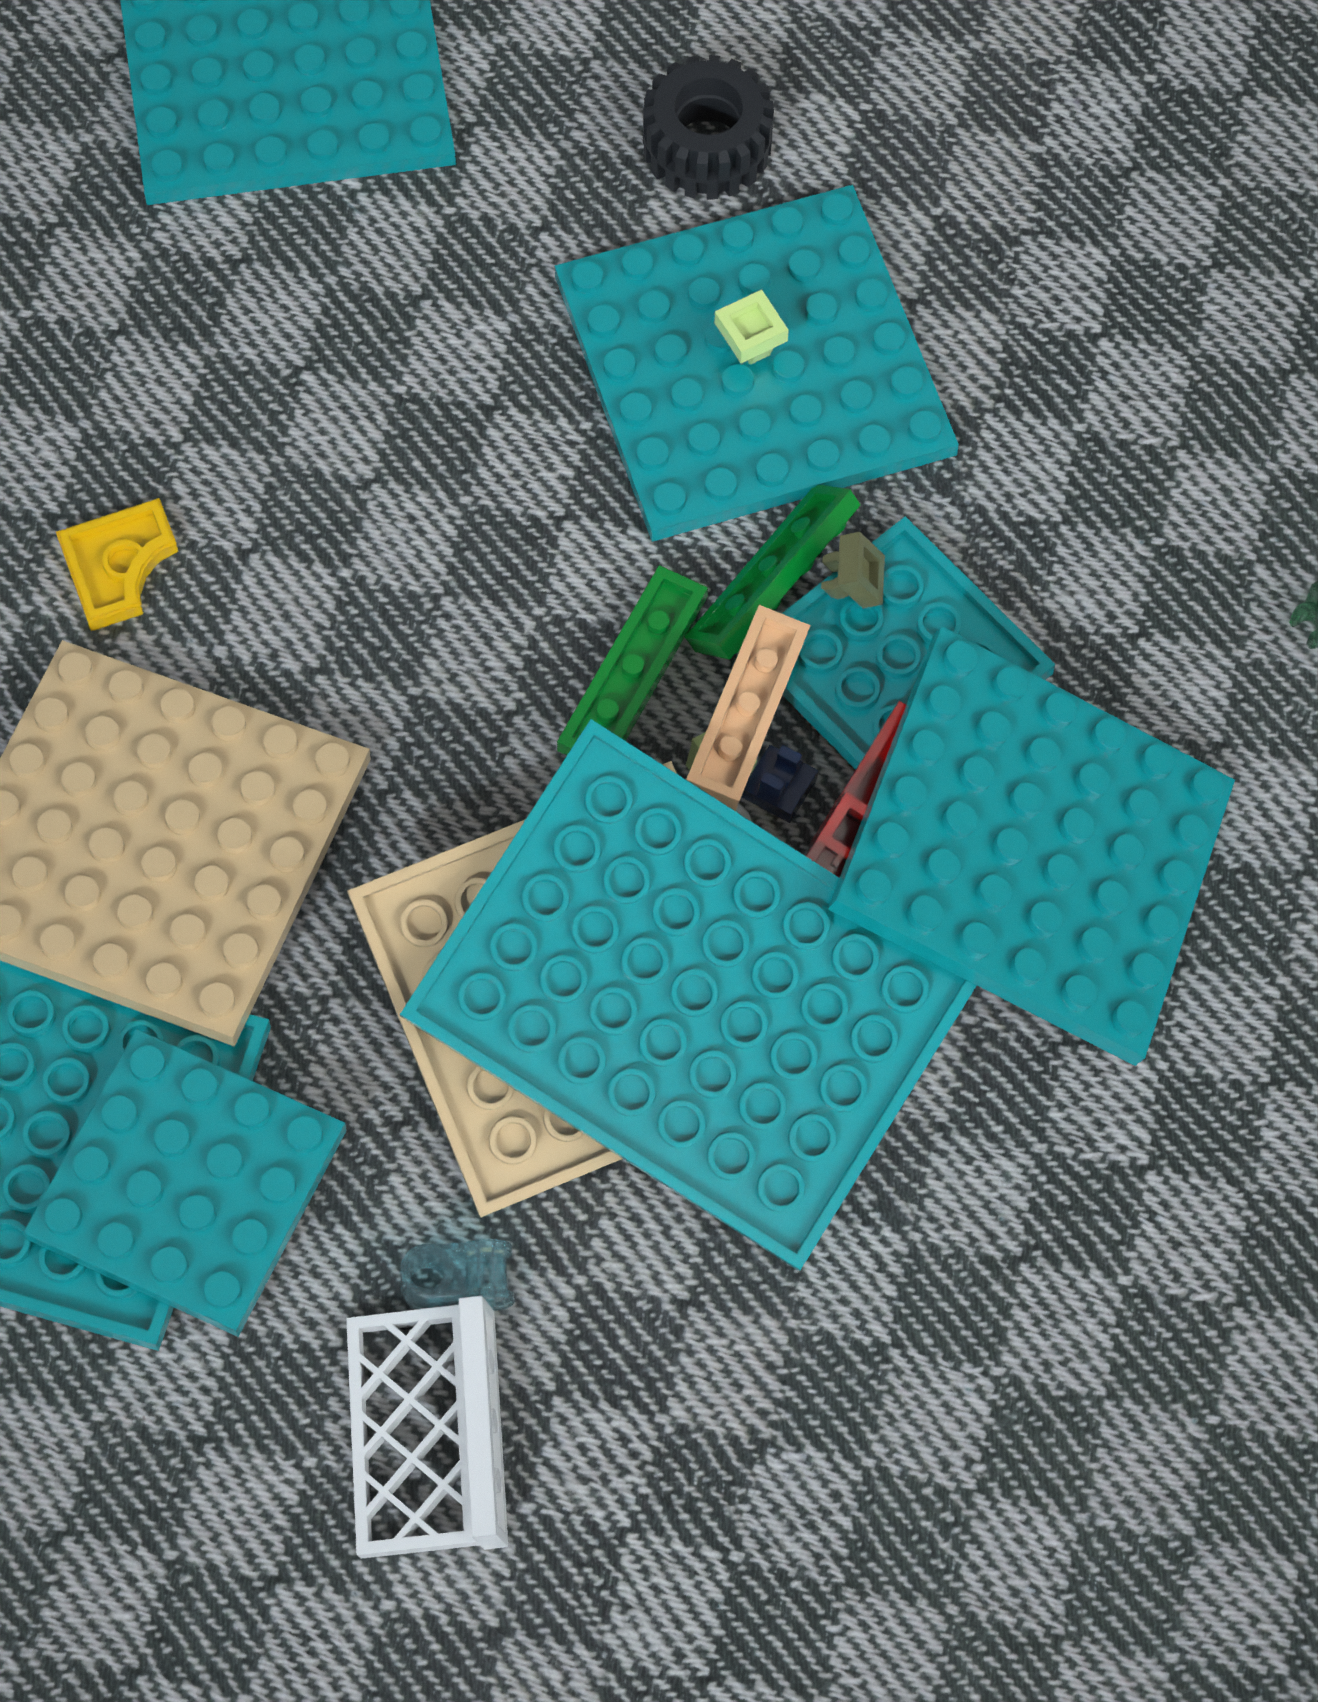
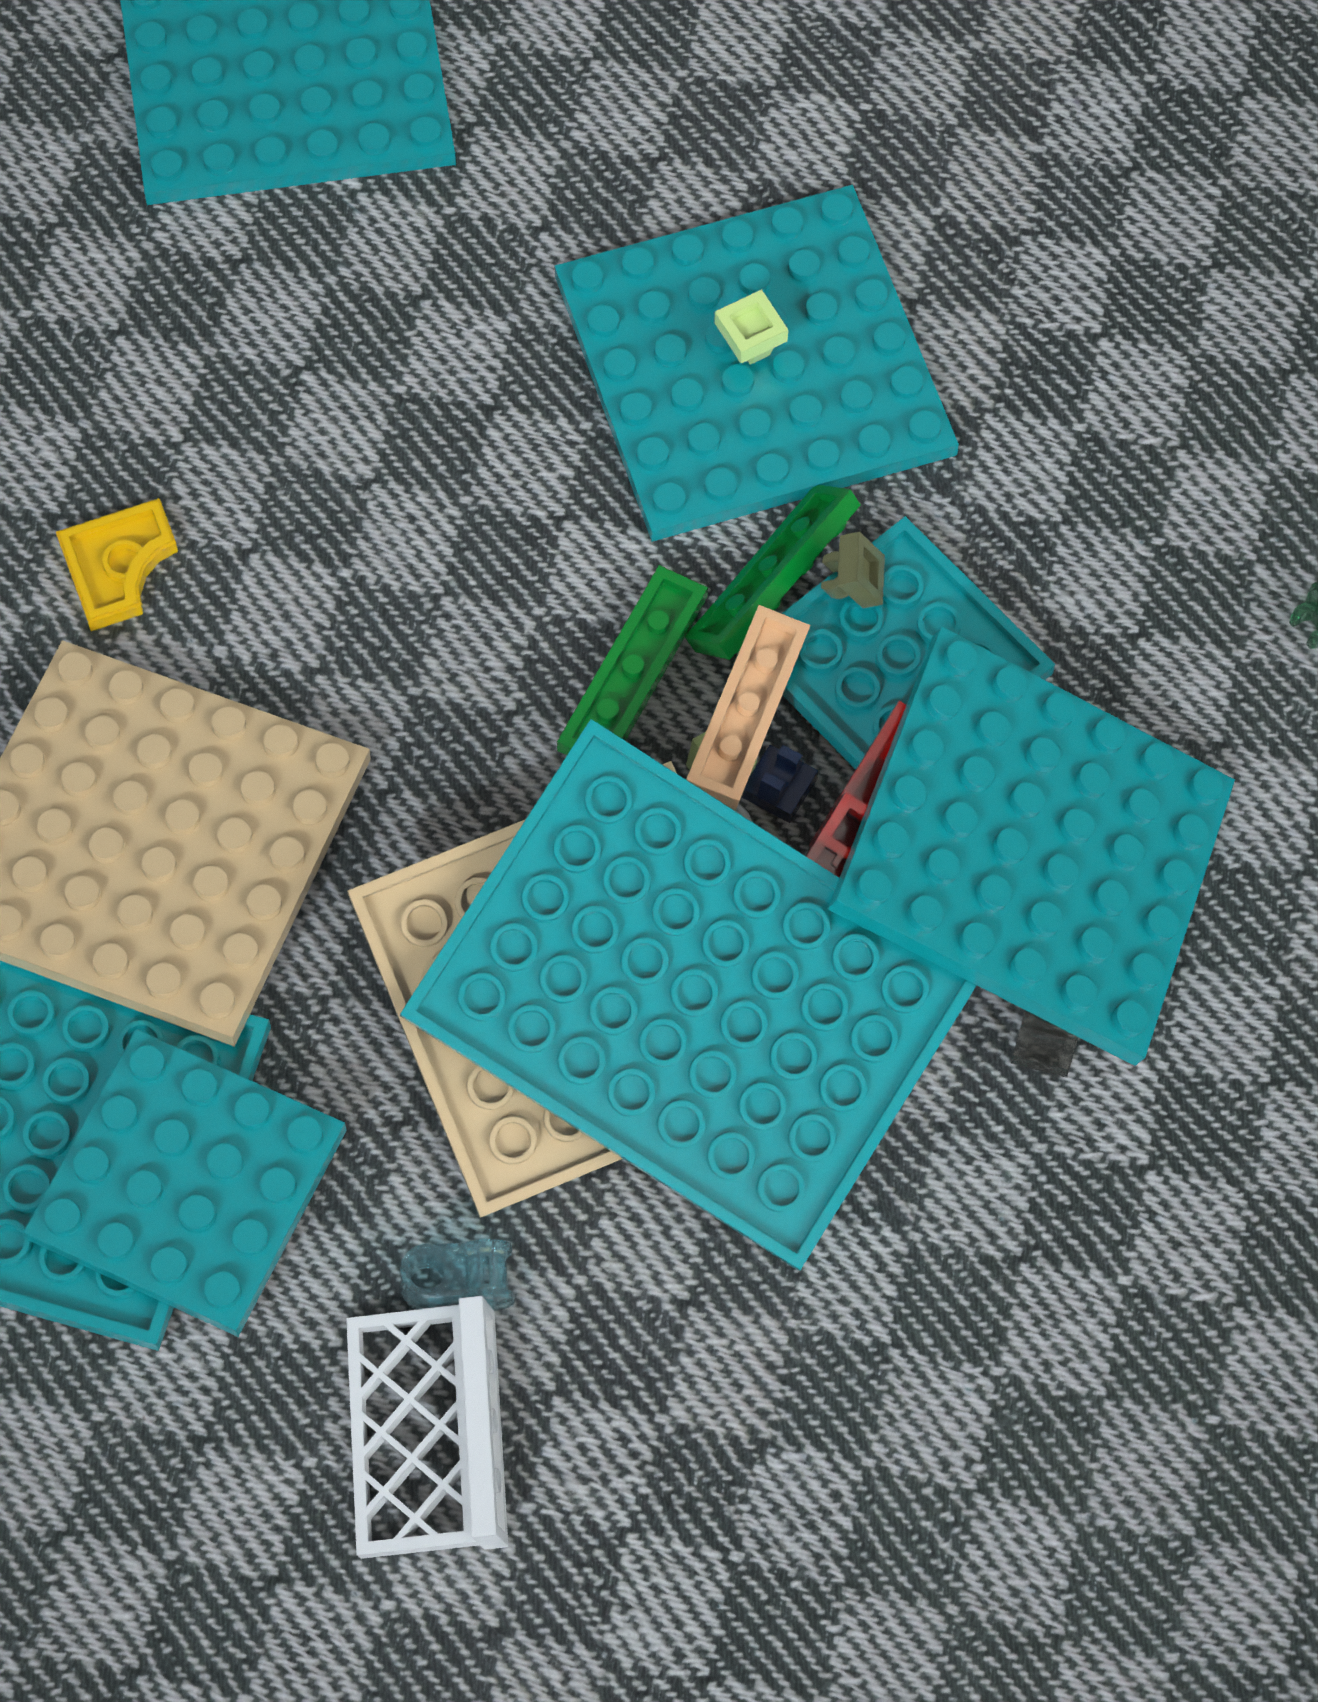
(712, 93): black tyre -> none
(1043, 1046): none -> clear smoke tile

